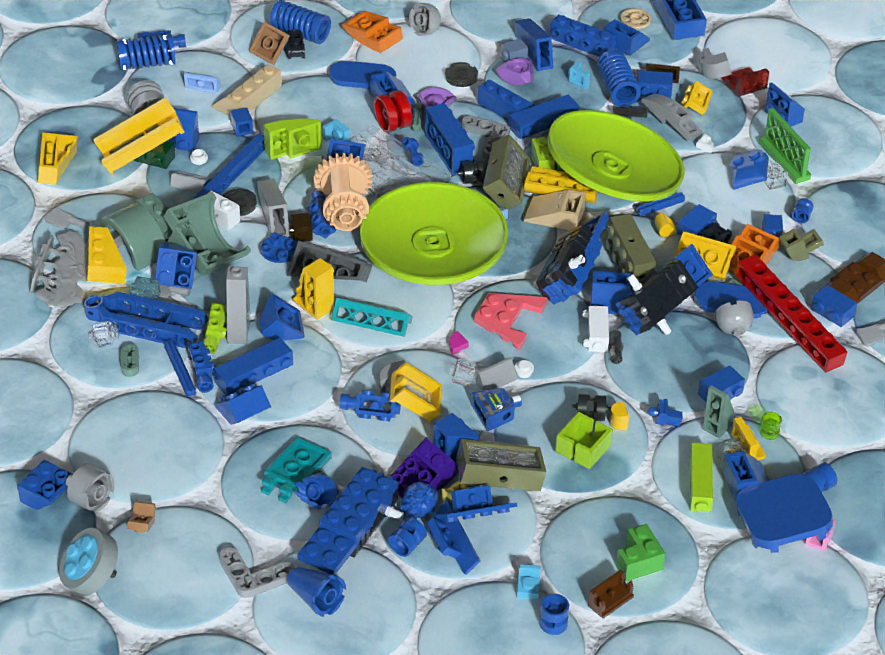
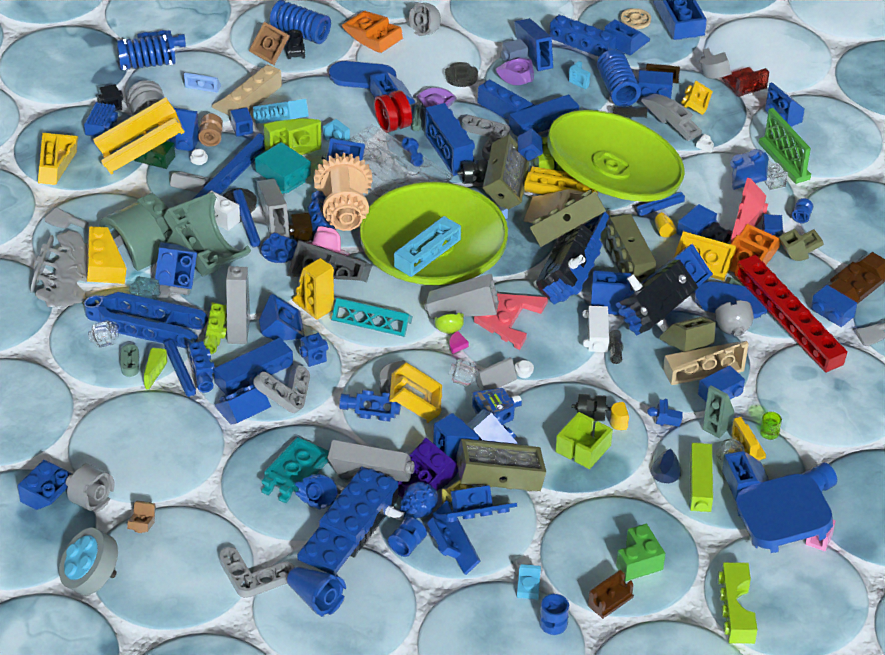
(100, 119): none -> blue brick
(111, 95): none -> black brick
(156, 362): none -> lime slope
(210, 130): none -> medium nougat wheel
(246, 218): none -> blue axle
(268, 384): none -> light grey beam
(280, 111): none -> medium azure brick
(284, 166): none -> teal brick
(313, 349): none -> blue brick
(328, 239): none -> bright pink piece
(350, 457): none -> light grey slope
(427, 246): none -> medium azure brick
(450, 323): none -> lime hair
(468, 297): none -> light grey slope
(489, 428): none -> slope
(530, 144): none -> blue brick
(555, 225): none -> olive brick
(666, 468): none -> dark blue piece
(690, 334): none -> olive slope
(703, 362): none -> tan wedge
(739, 622): none -> lime arch
(751, 208): none -> coral wedge

